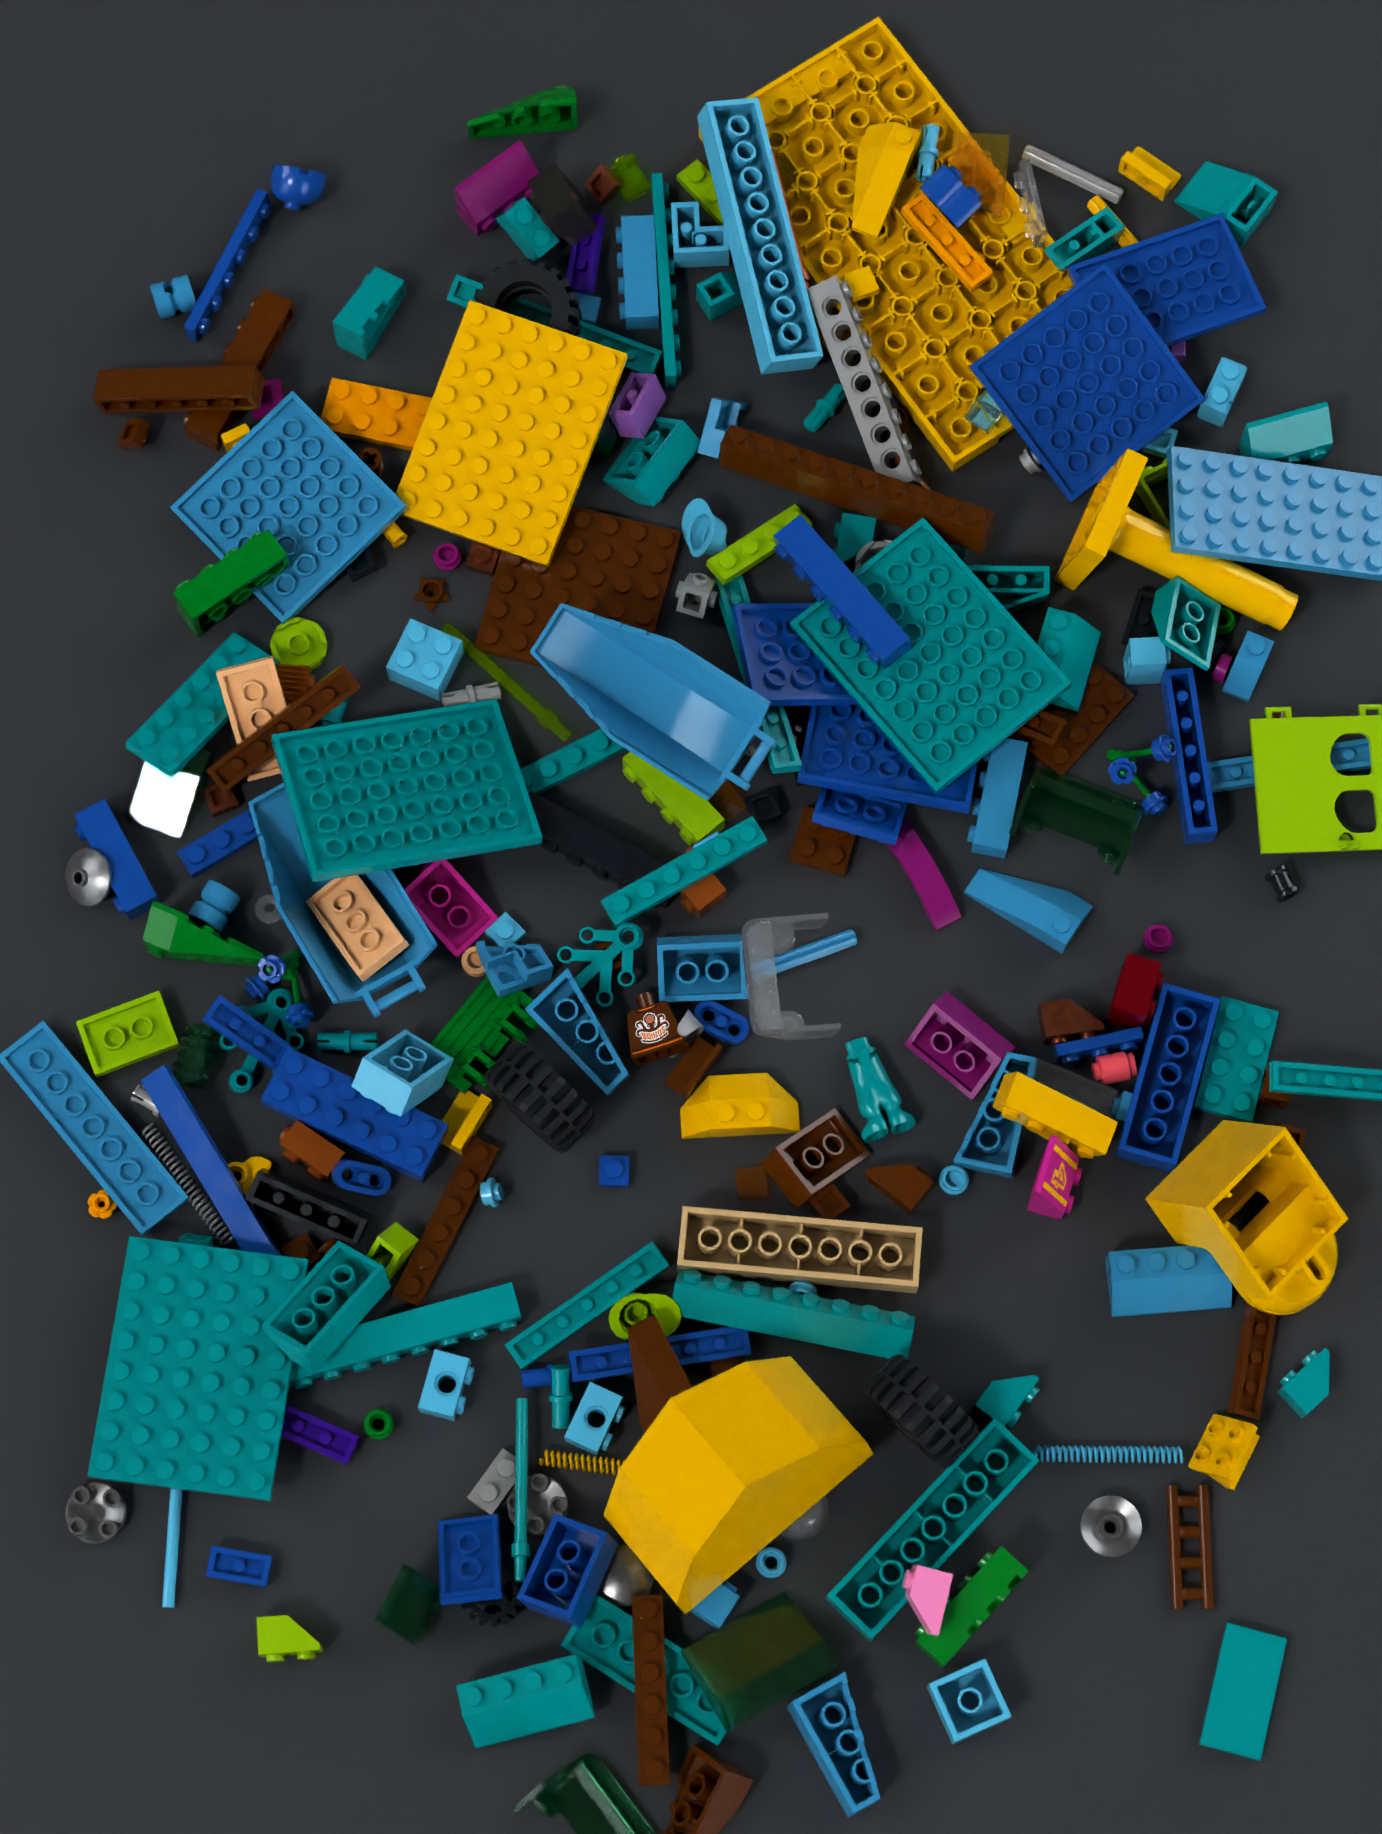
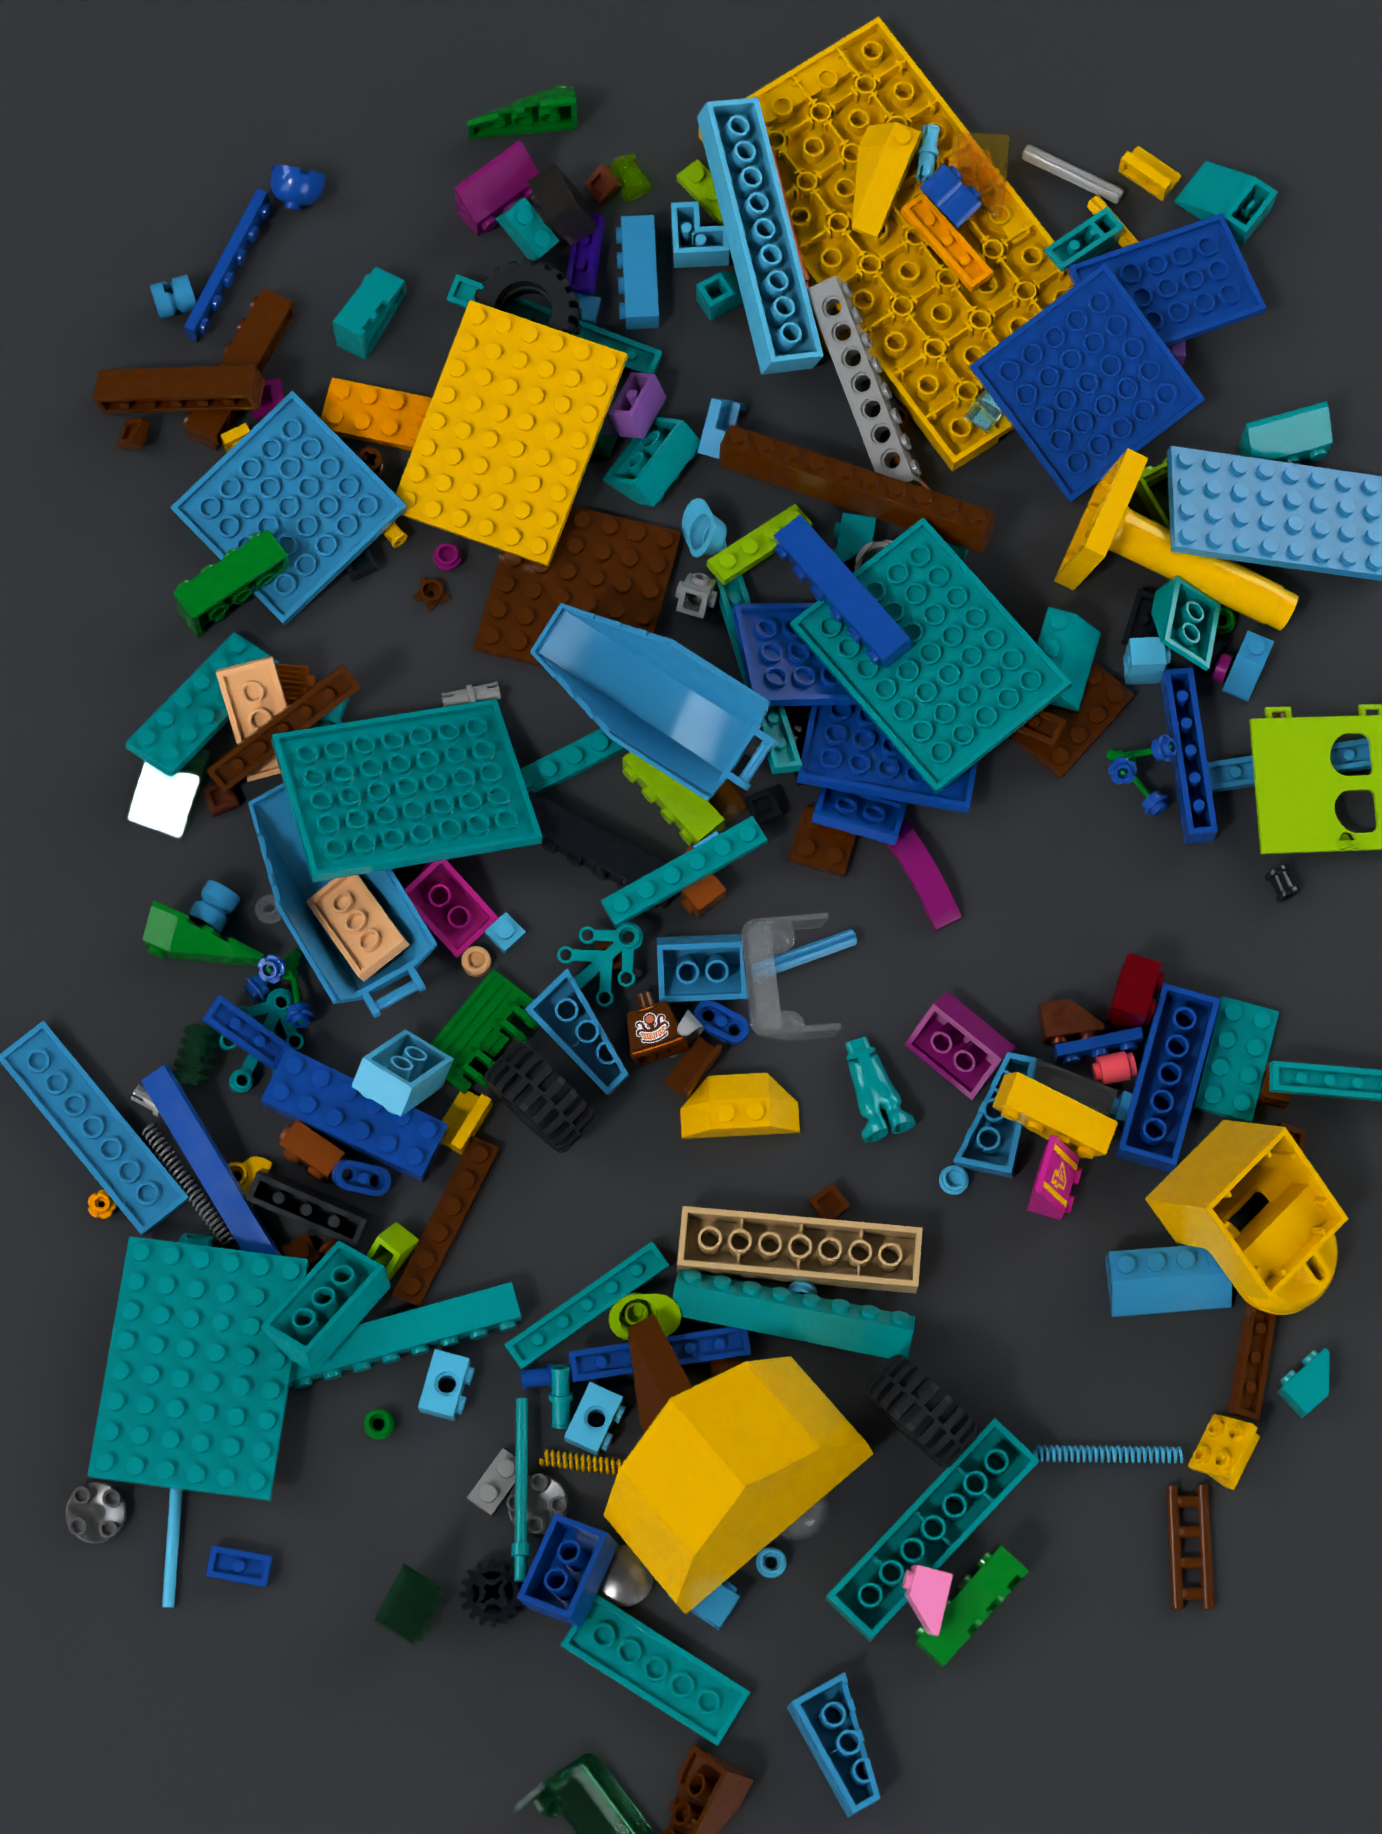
(88, 877): flat silver dish -> none
(127, 1034): lime plate -> none
(128, 878): blue brick -> none
(219, 844): blue plate -> none
(283, 1637): lime slope -> none
(299, 643): lime tile -> none
(319, 1435): dark purple plate -> none
(347, 1041): teal pin -> none
(425, 659): medium azure brick -> none
(469, 1559): blue tile -> none
(482, 559): copper plate -> none
(491, 1192): medium azure plate -> none
(514, 966): dark azure slope -> none
(526, 1701): teal slope -> none
(545, 717): clear neon green bar -> none
(614, 1171): blue plate -> none
(650, 1690): reddish brown plate -> none
(667, 291): teal plate -> none
(751, 1183): clear orange tile -> none
(758, 1661): clear green slope -> none
(815, 1158): reddish brown slope -> none
(824, 408): teal axle -> none
(861, 283): yellow tile -> none
(901, 1184): reddish brown slope -> none
(968, 1701): medium azure brick -> none
(998, 798): dark azure brick -> none
(1005, 1397): teal slope -> none
(1015, 585): teal wedge -> none
(1030, 203): clear plate -> none
(1030, 461): light grey plate -> none
(1036, 908): dark azure wedge -> none
(1080, 813): clear green windscreen -> none
(1120, 1513): flat silver dish -> none
(1158, 938): magenta plate -> none
(1161, 443): medium azure plate -> none
(1222, 391): medium azure brick -> none
(1243, 1691): teal tile -> none

